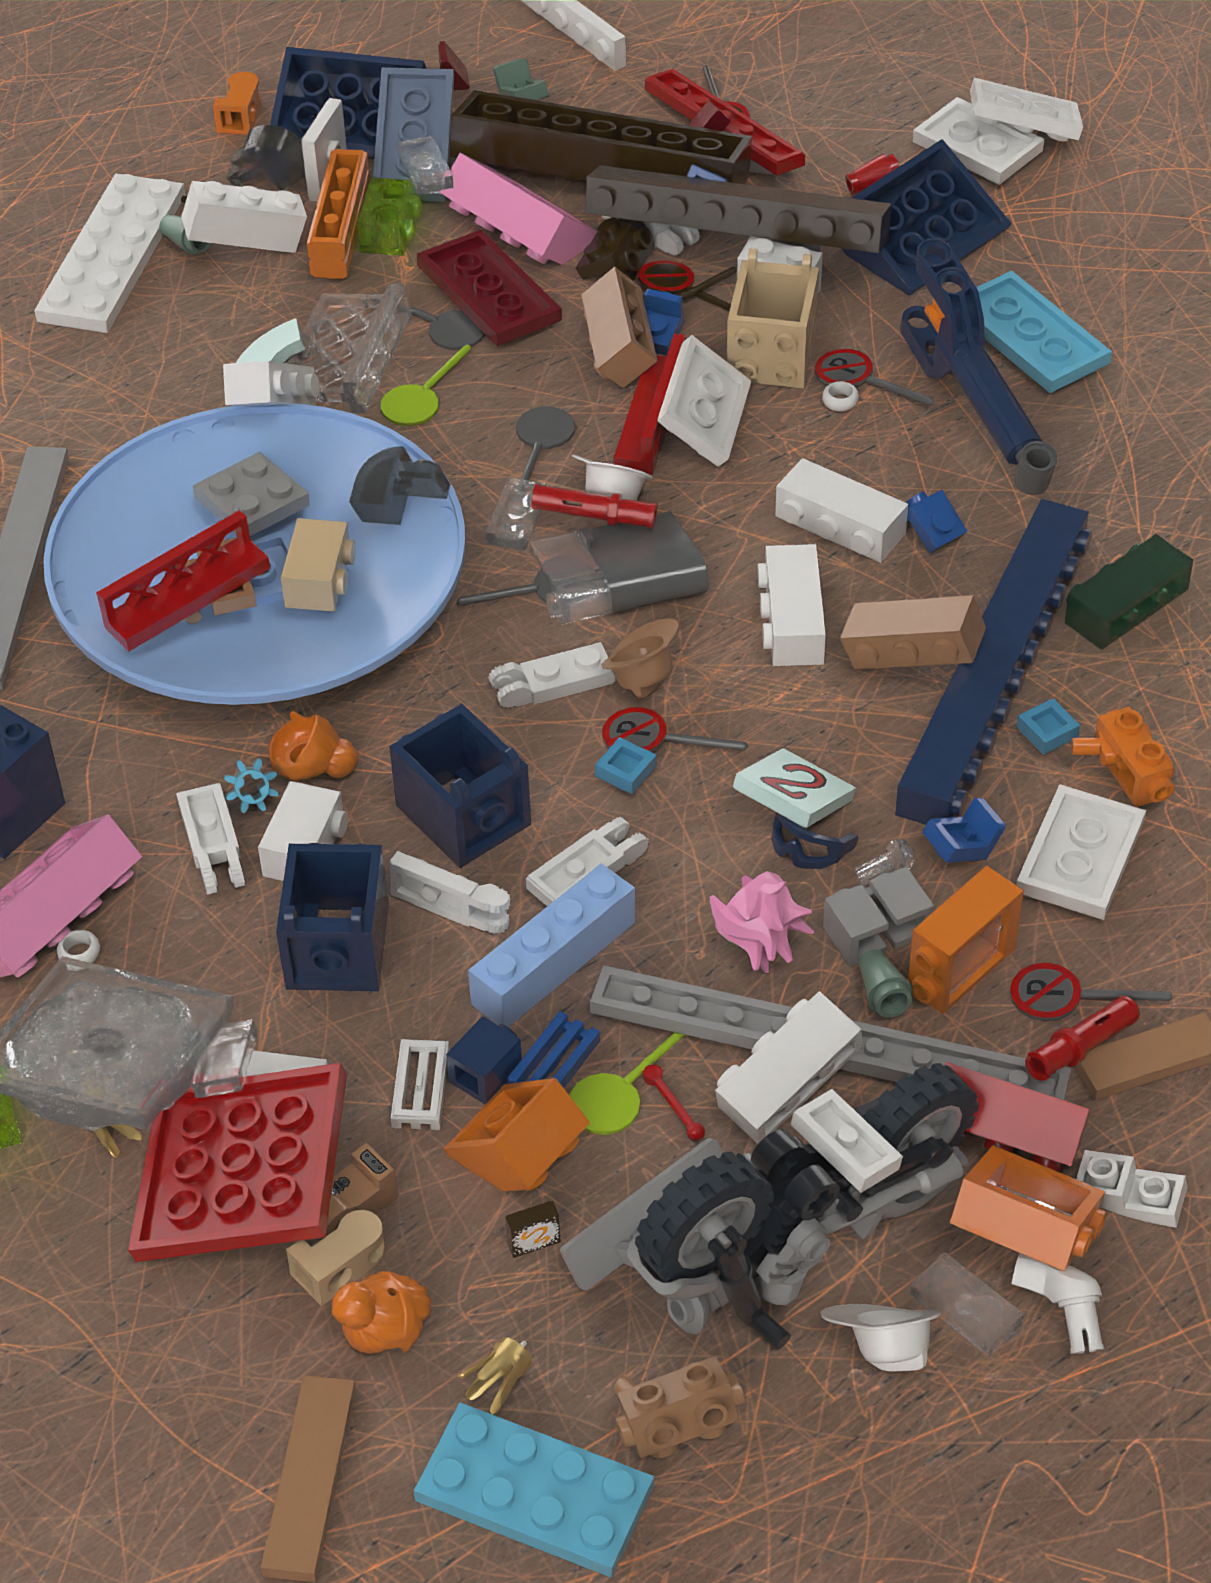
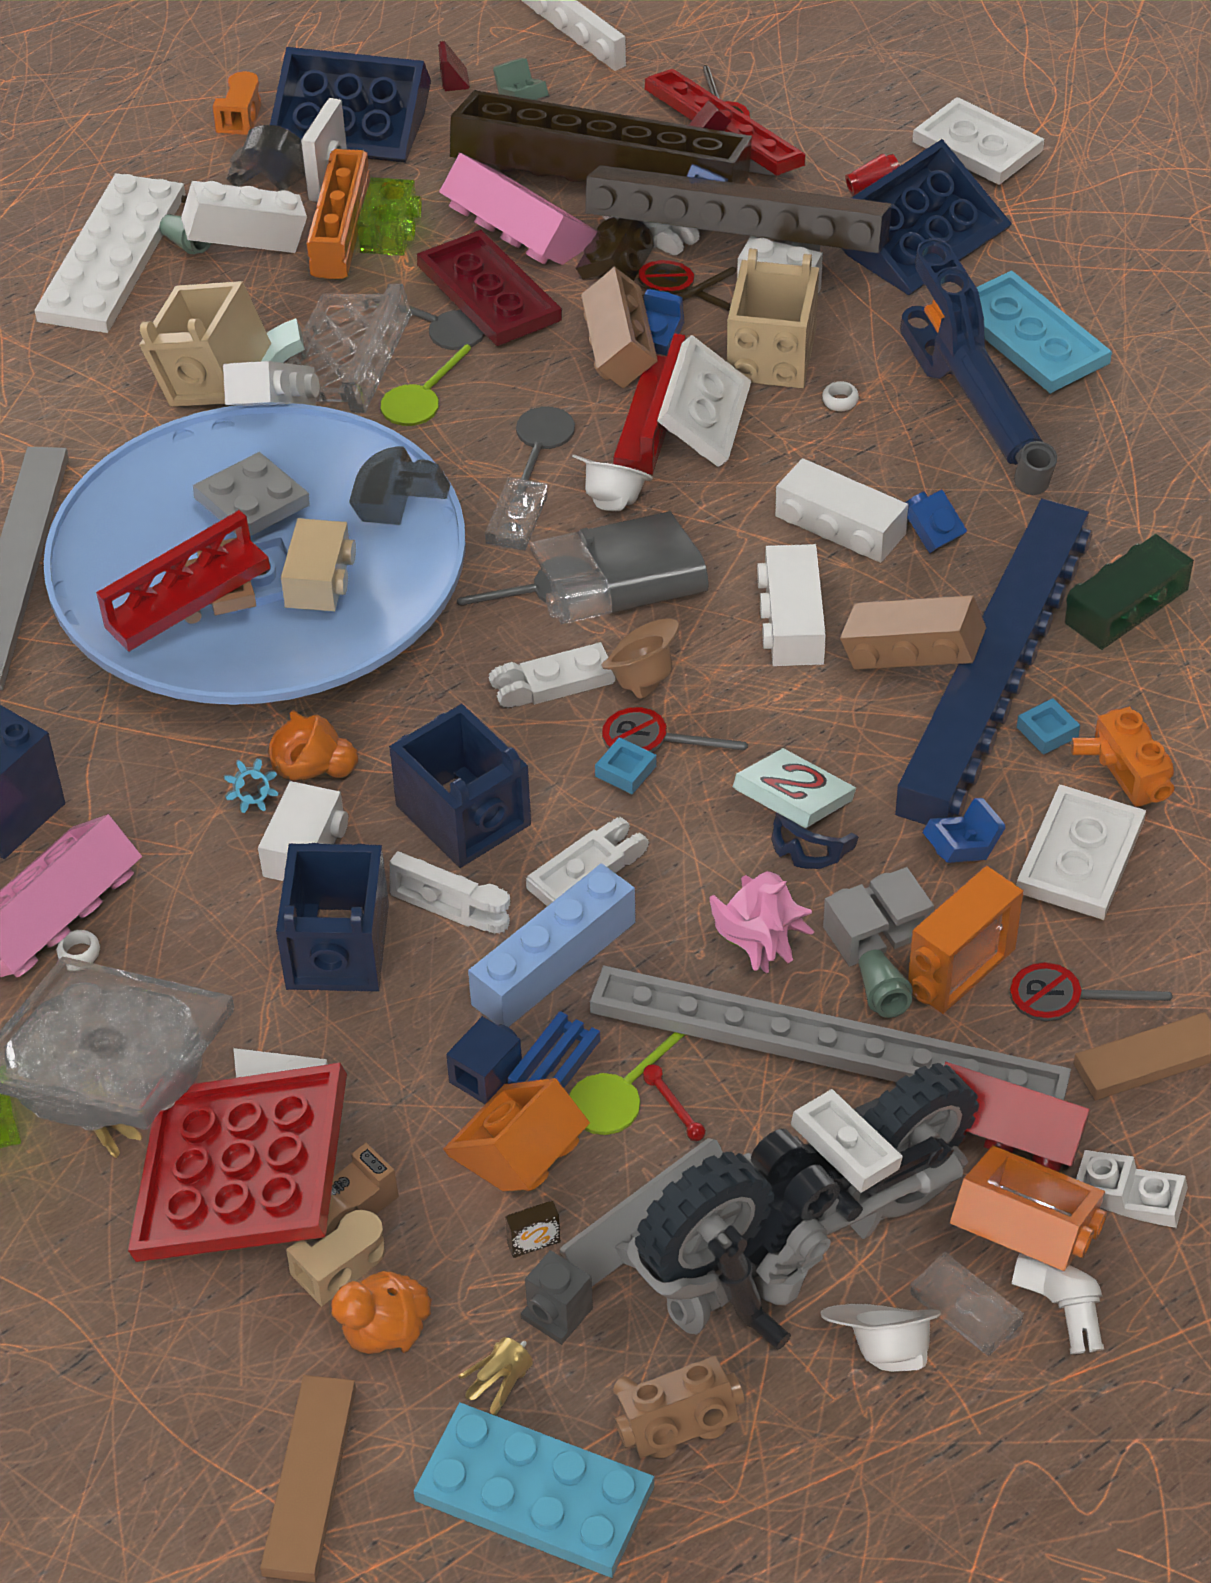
(197, 335): none -> tan container
(210, 833): white hinge -> none
(225, 1060): clear tile -> none
(411, 107): sand blue plate -> none
(417, 1115): white tile -> none
(425, 165): clear plate -> none
(557, 1297): none -> dark grey brick
(608, 508): red pin -> none
(788, 1066): white brick -> none
(856, 369): dark grey piece -> none
(897, 856): clear arm -> none
(1025, 110): white plate -> none
(1070, 1045): red pin -> none

